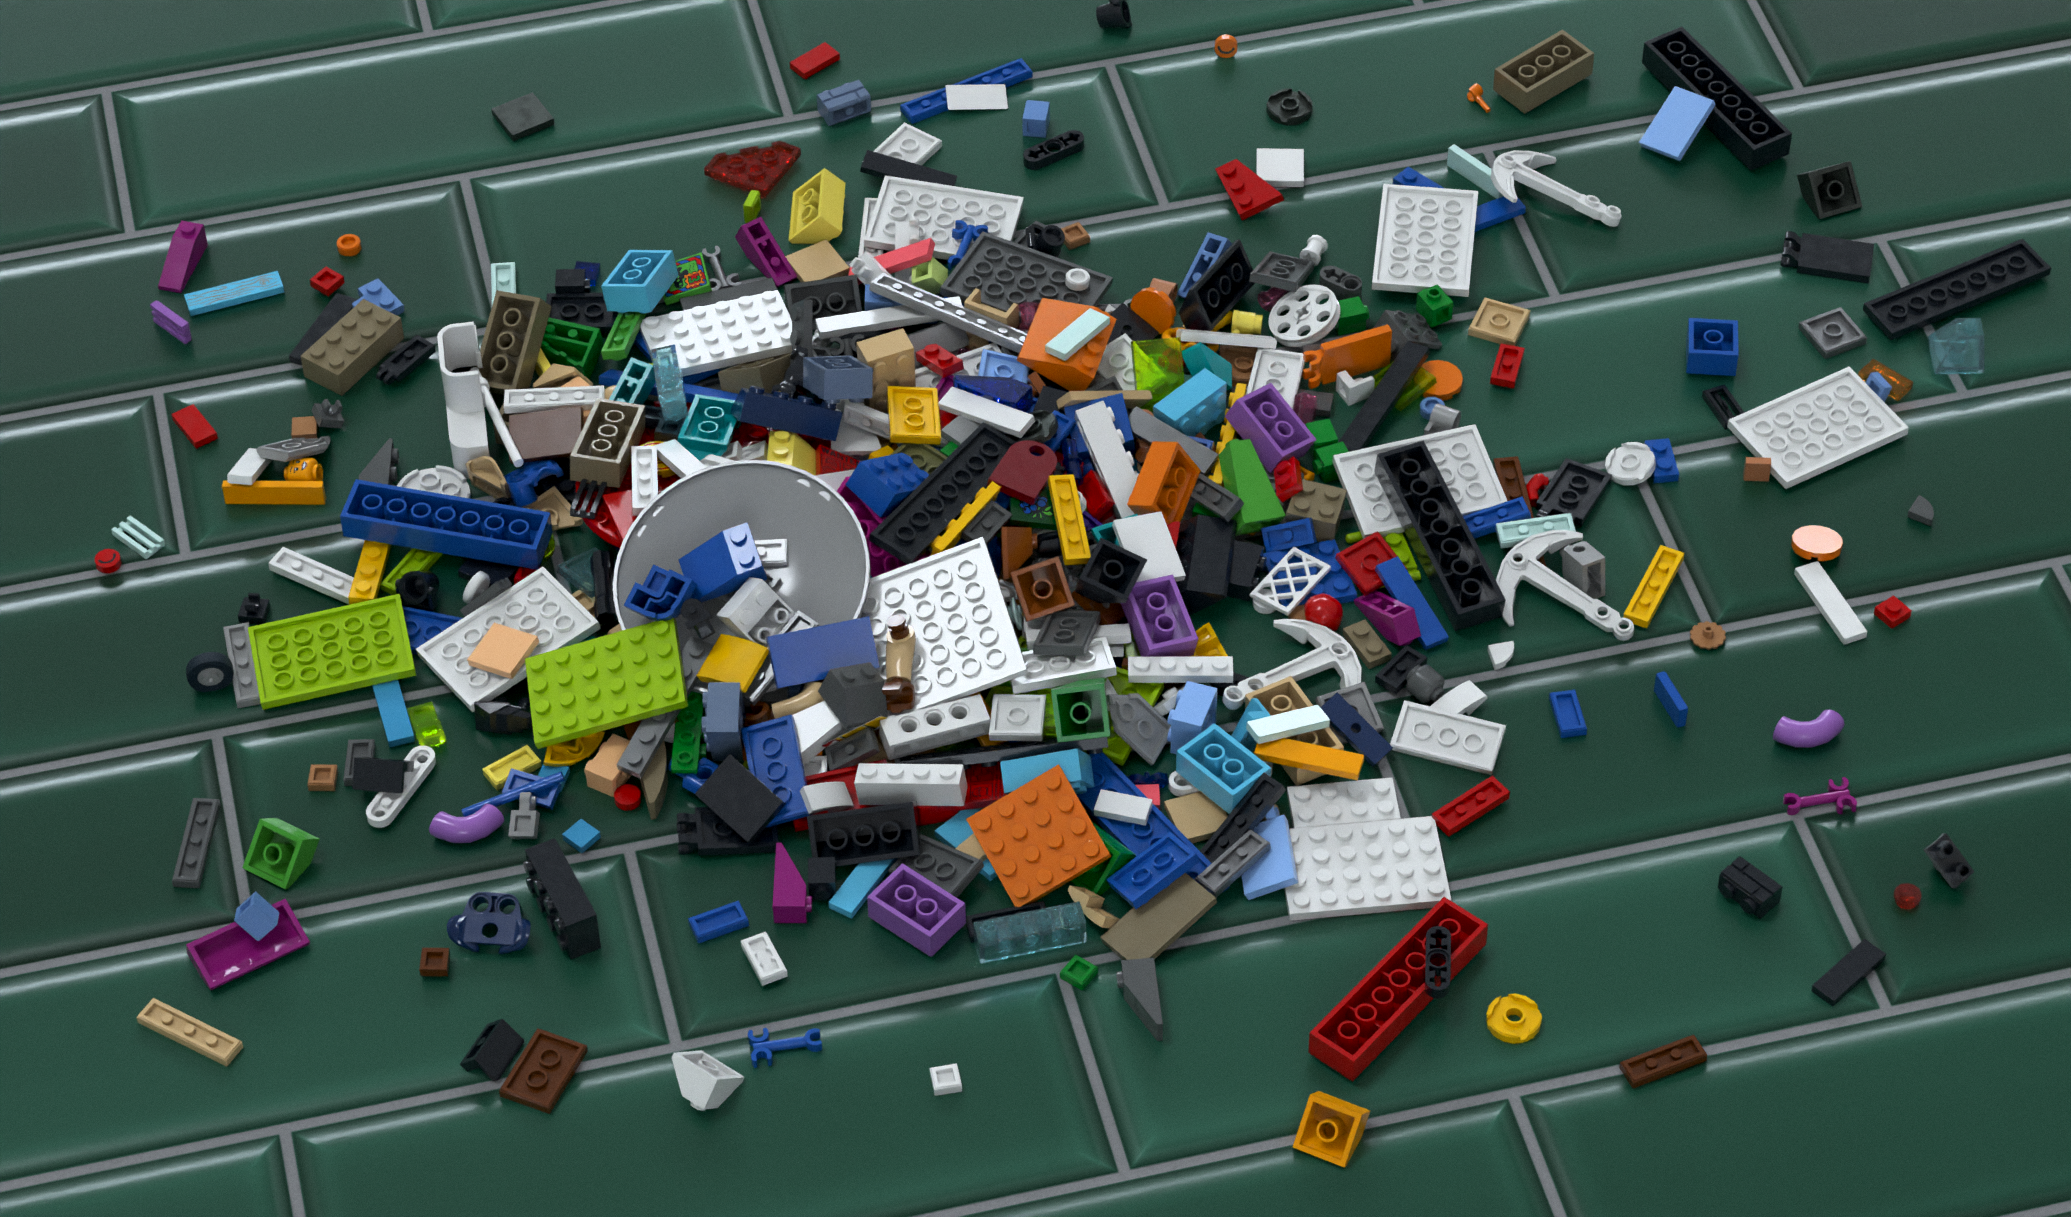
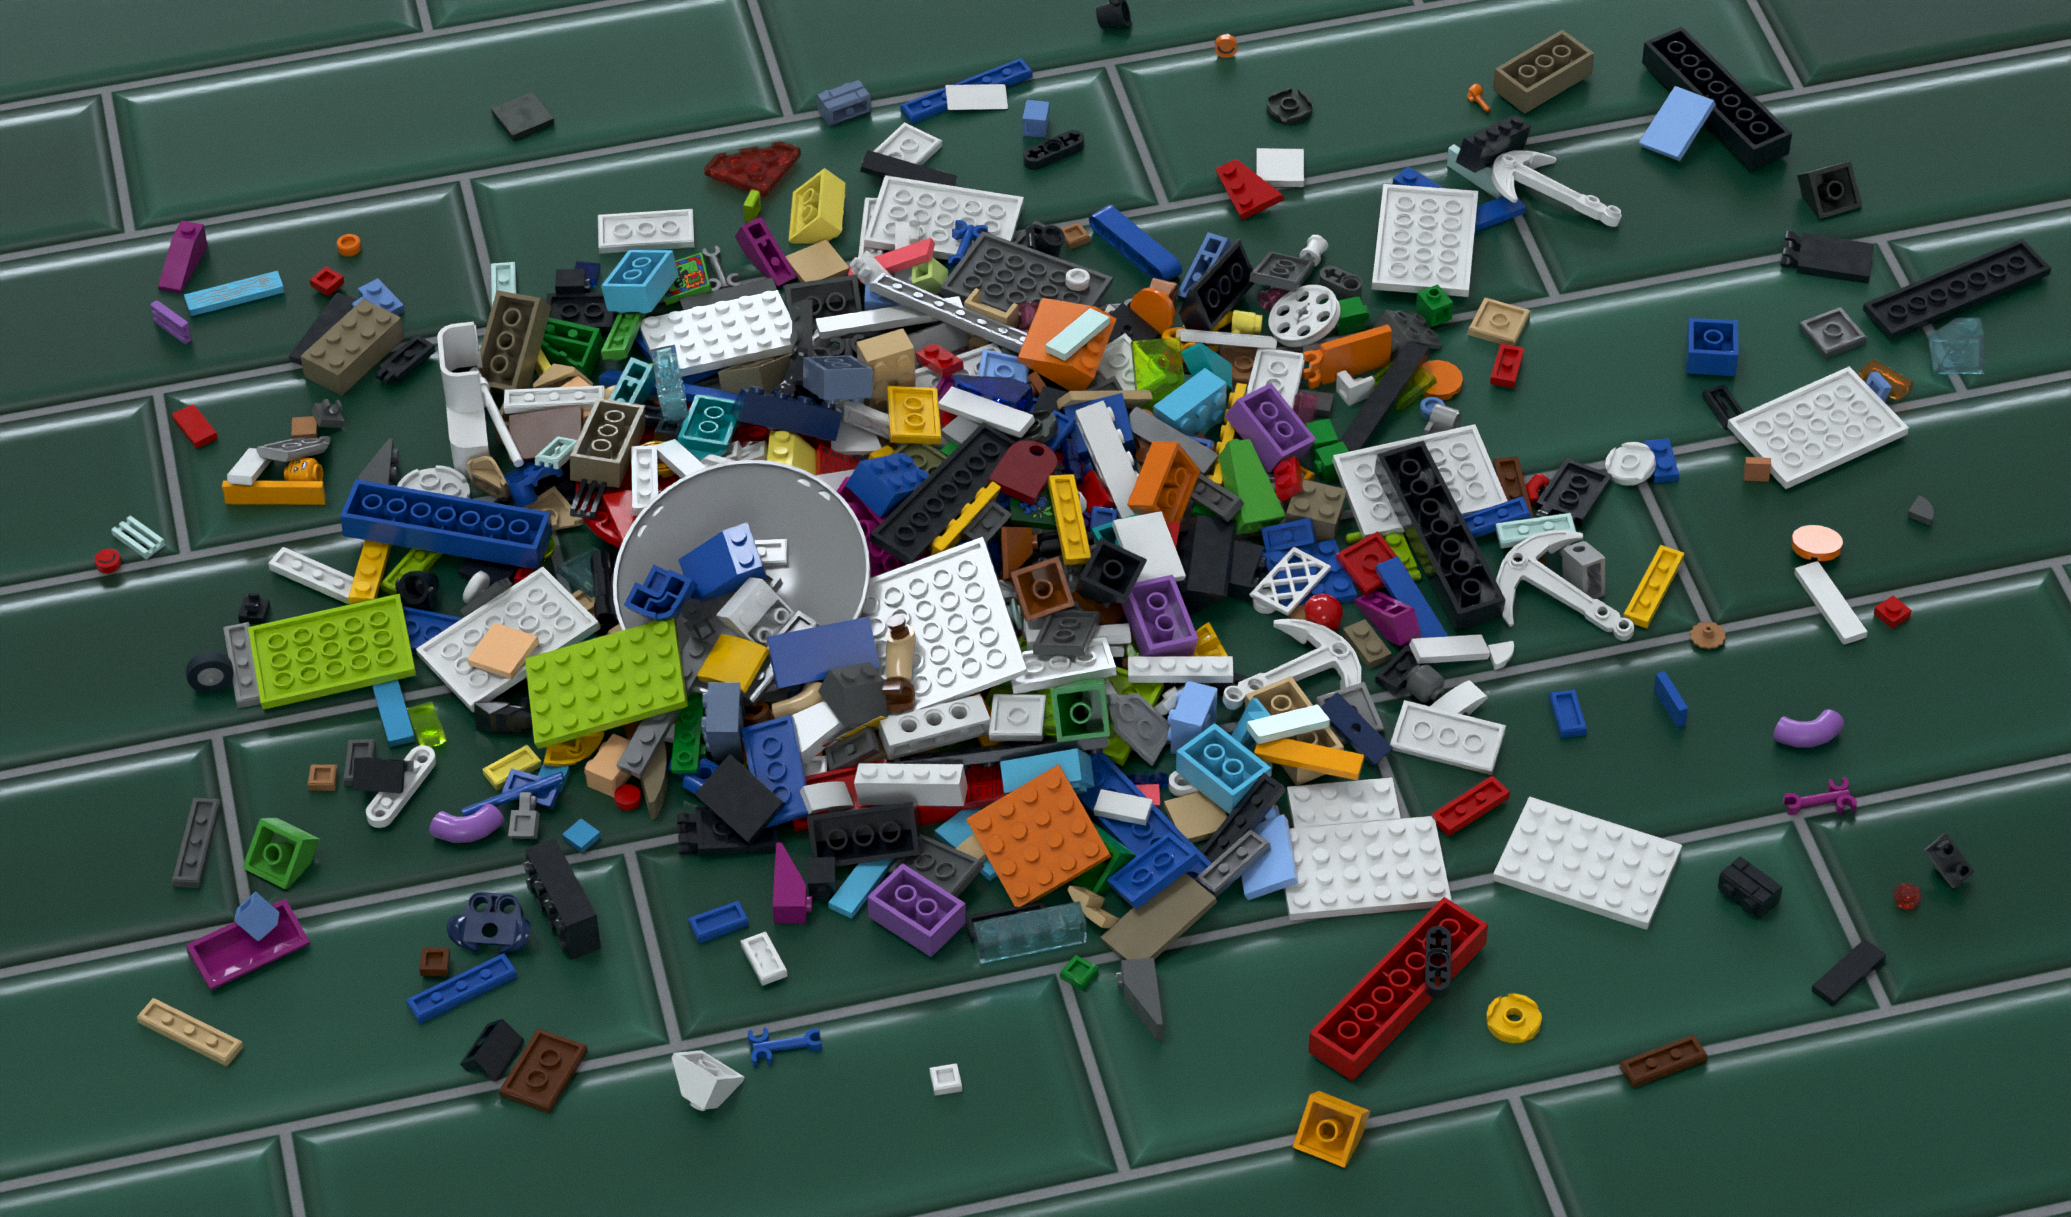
(461, 988): none -> blue tile
(561, 454): none -> light aqua tile
(646, 231): none -> white tile
(814, 60): red tile -> none
(1102, 516): none -> blue tile
(1135, 244): none -> blue beam
(1449, 649): none -> white tile
(1484, 146): none -> black brick
(1587, 863): none -> white plate

